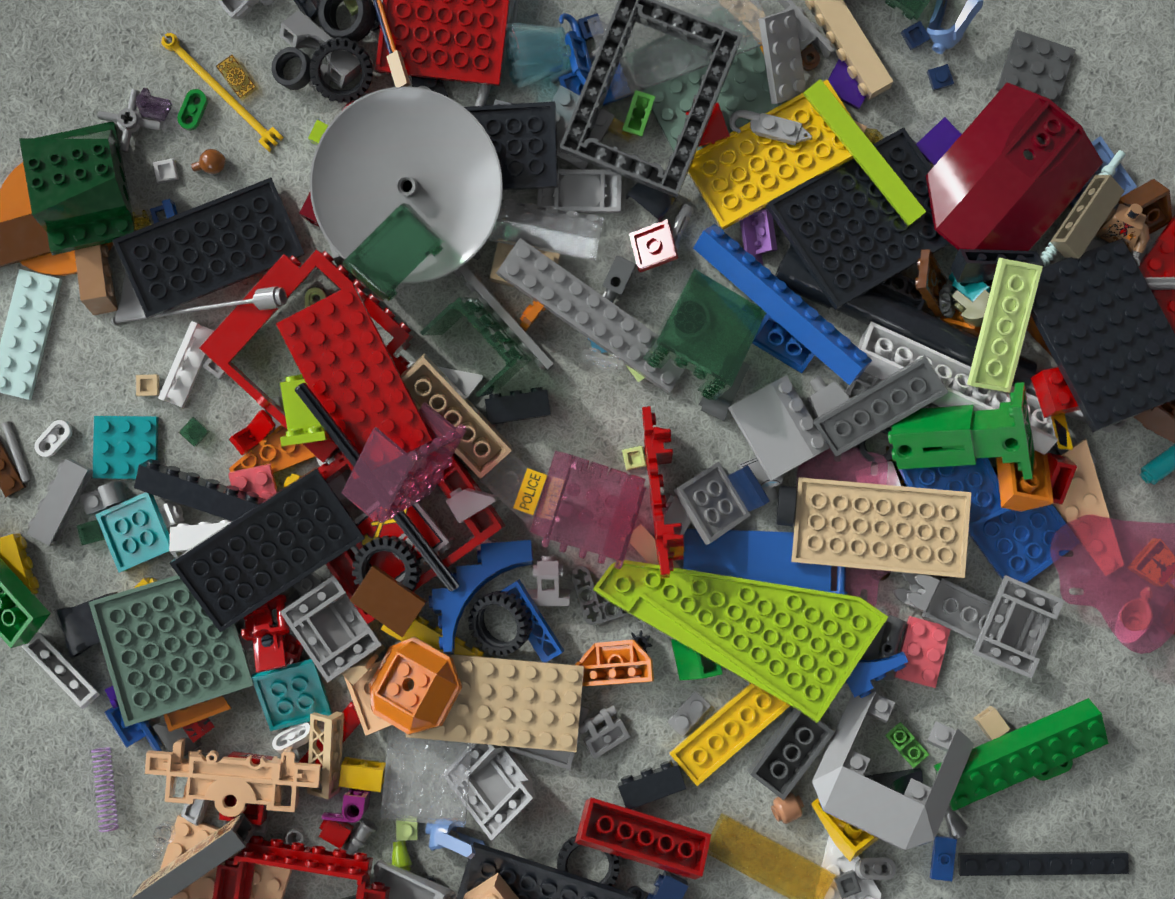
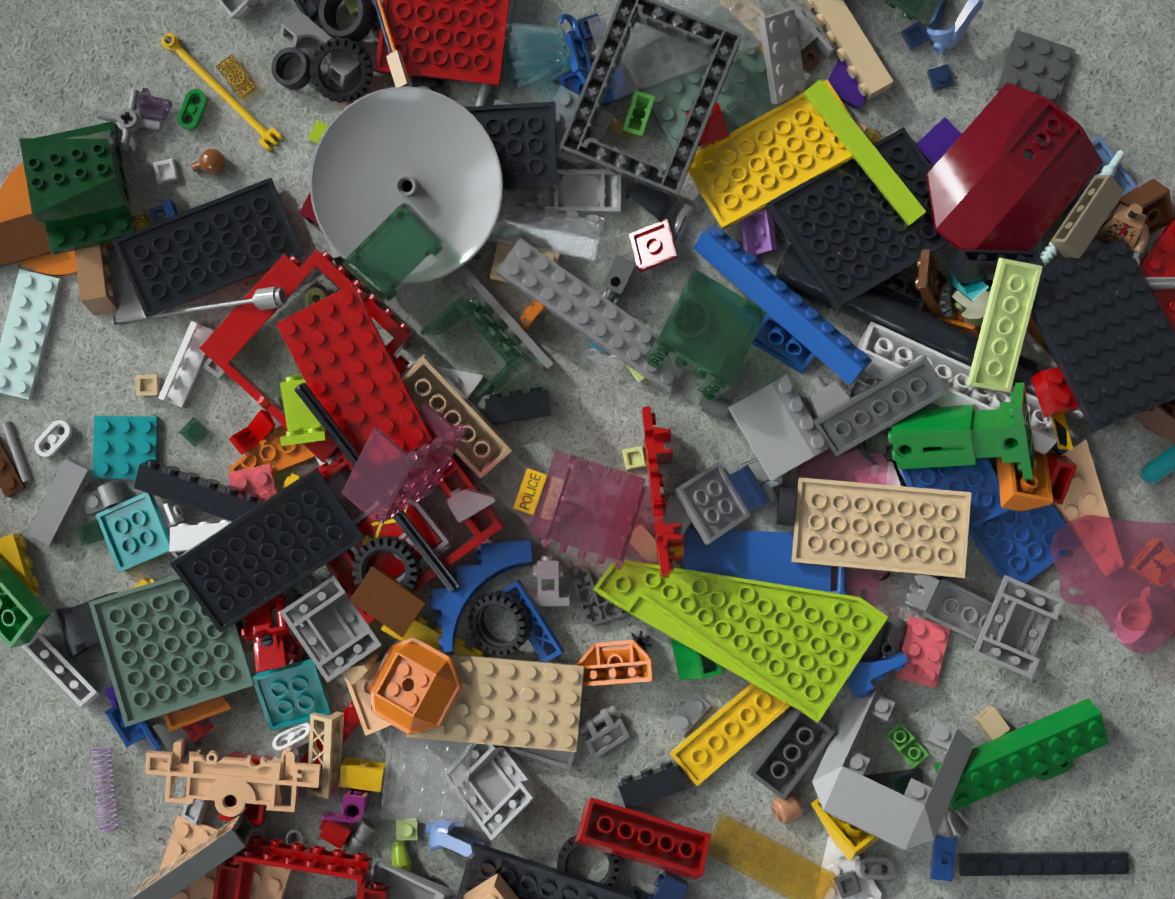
(772, 127): light grey plate -> none

